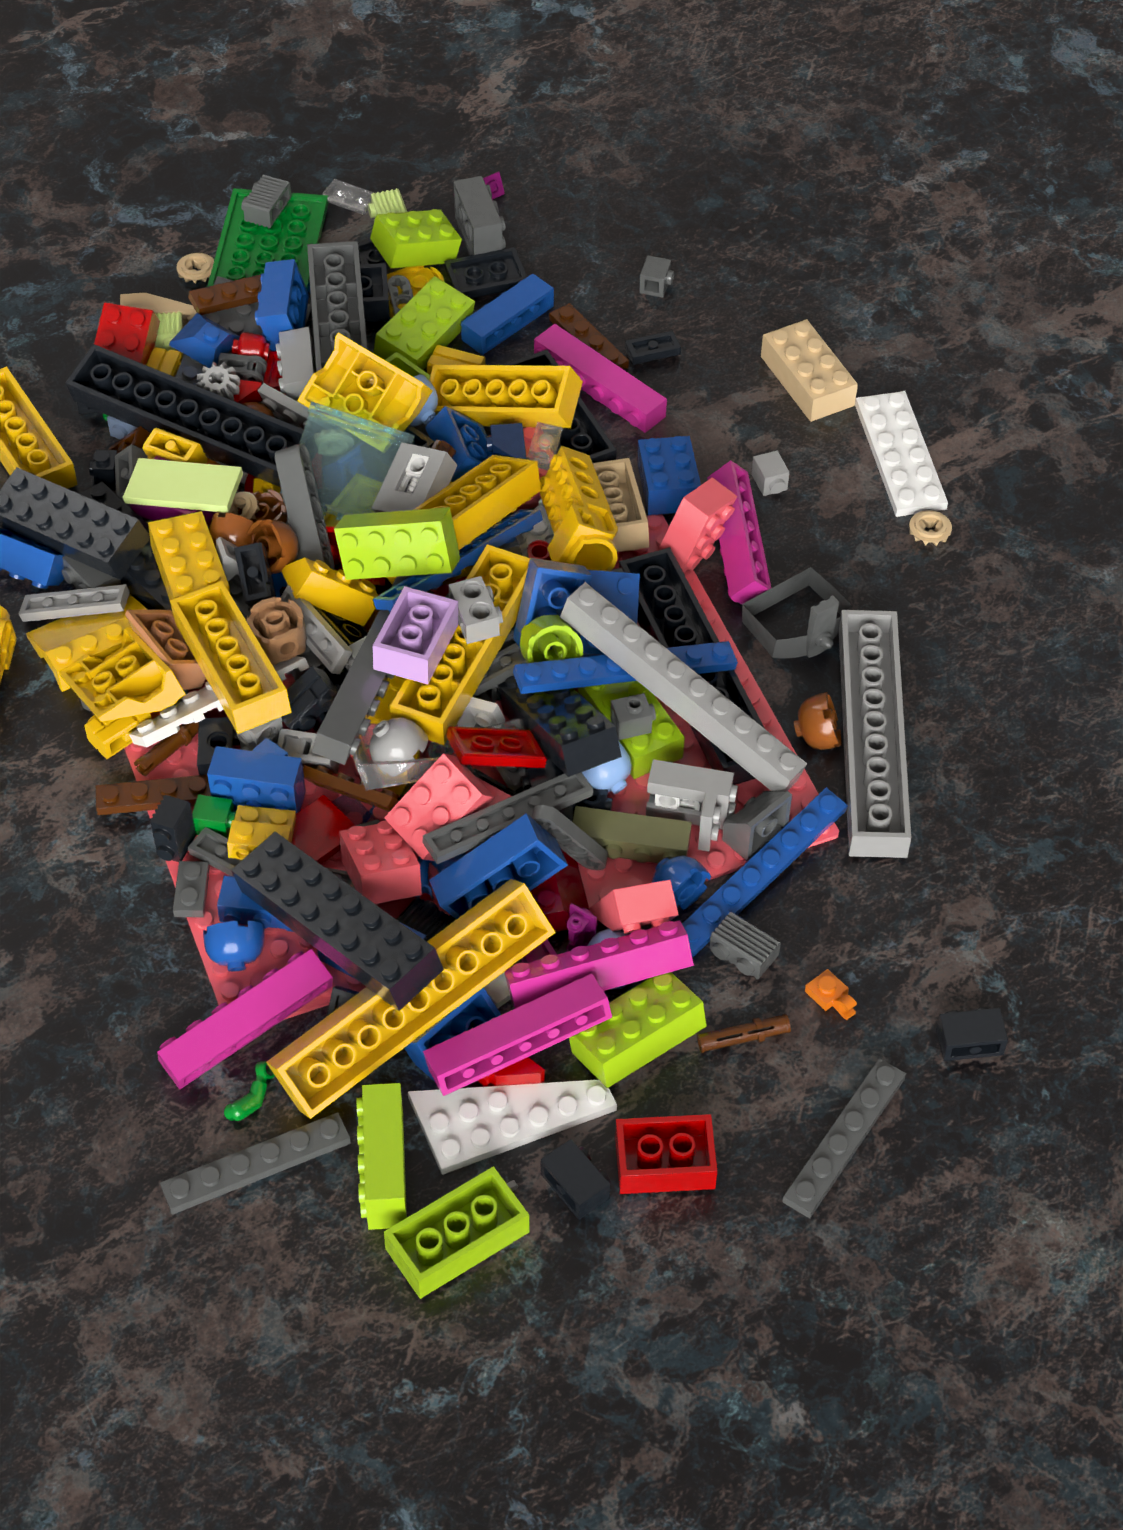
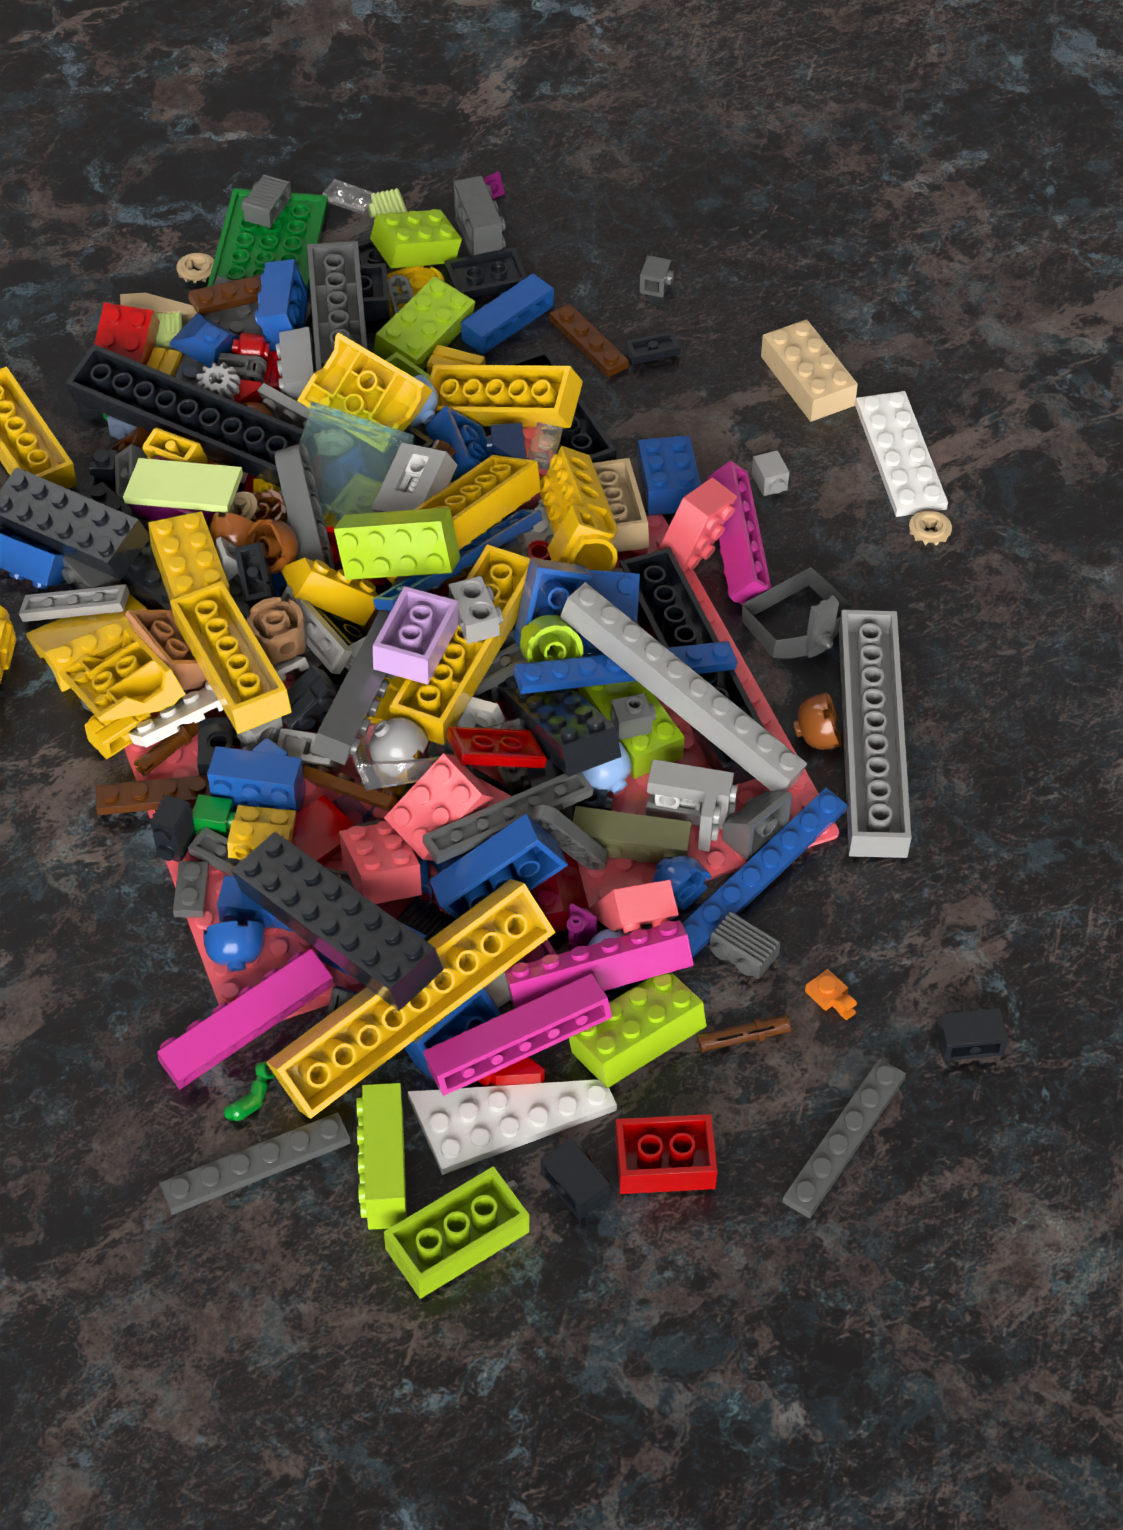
(604, 379): dark pink brick -> none

